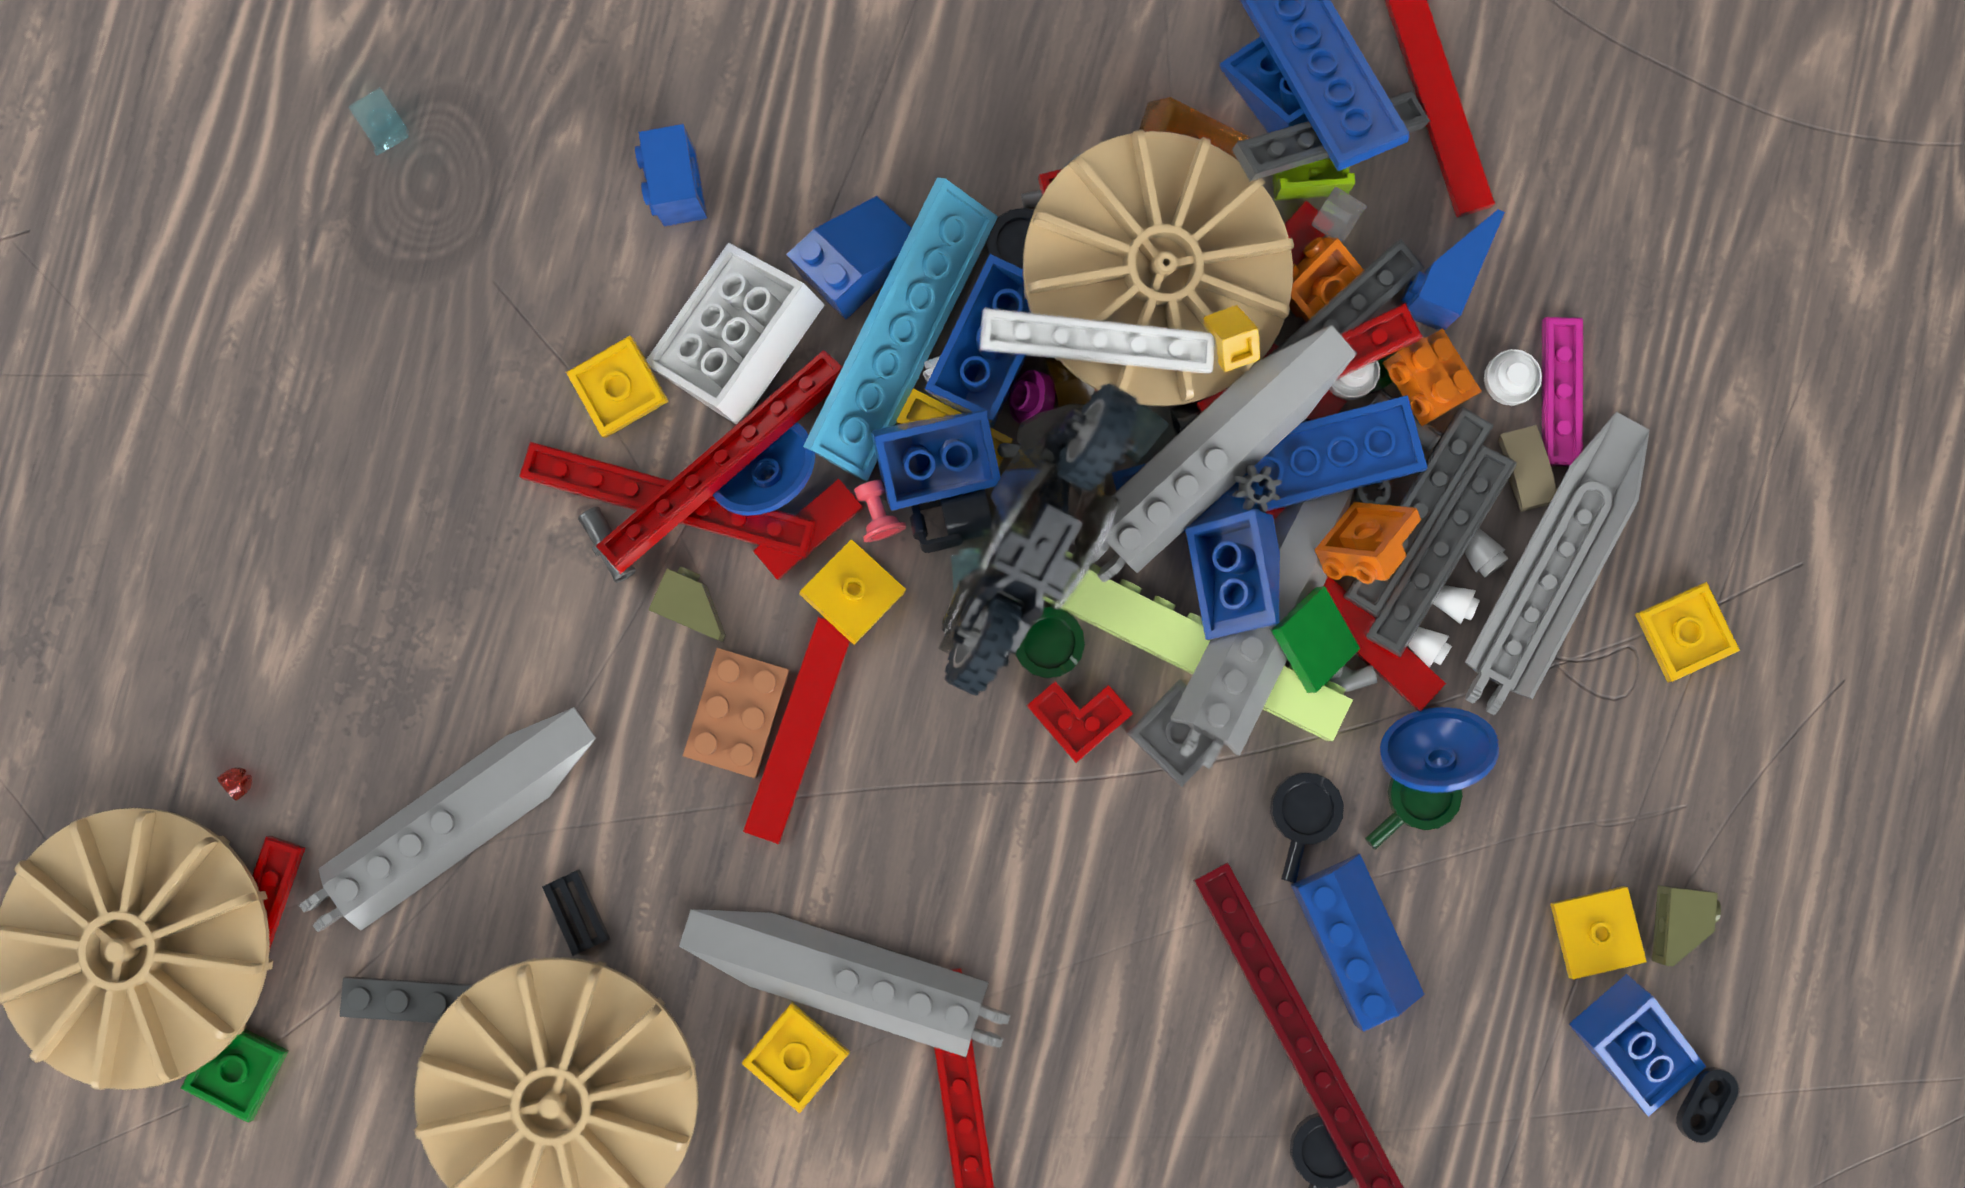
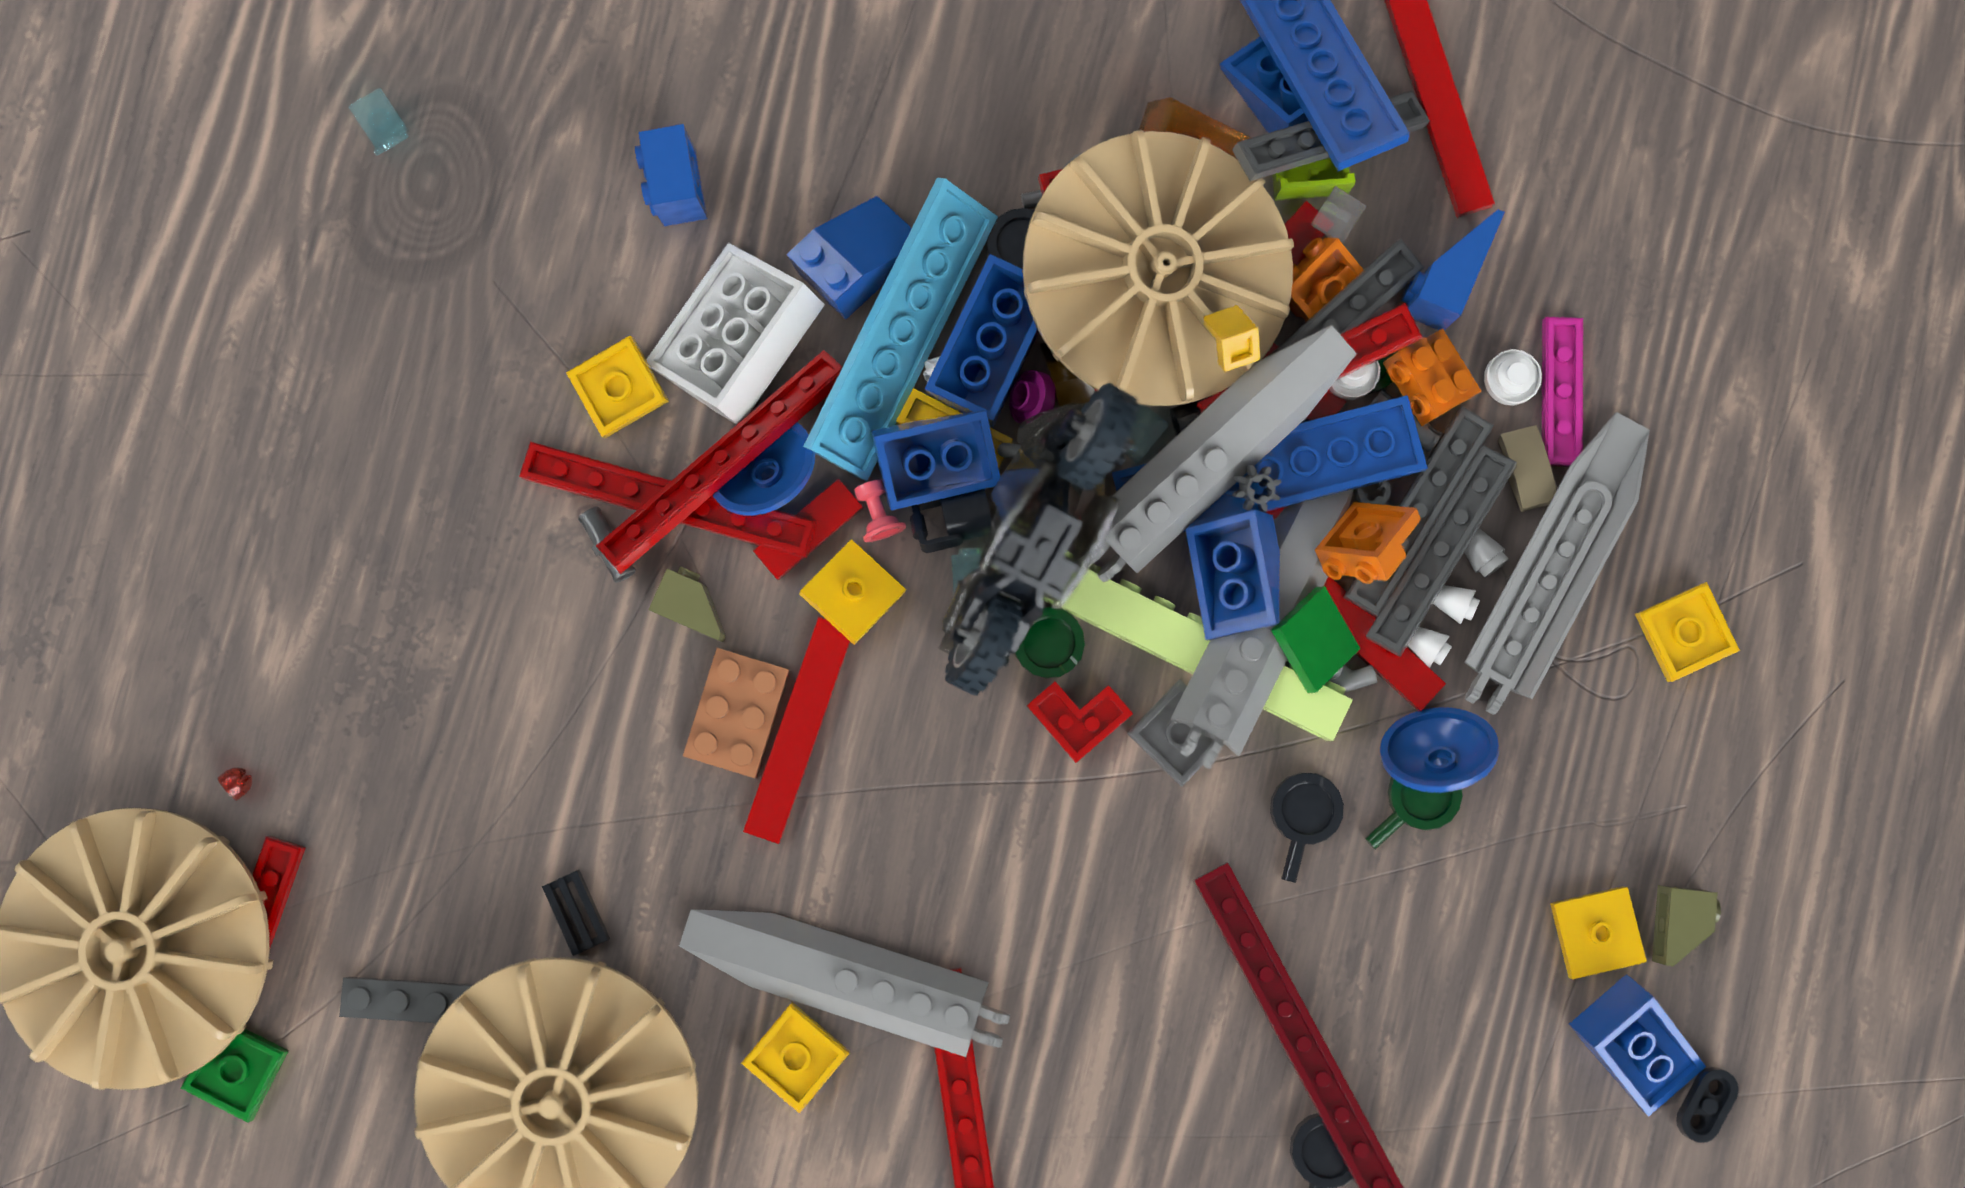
(450, 820): light grey hinge -> none
(1097, 341): white tile -> none
(1358, 942): blue slope -> none

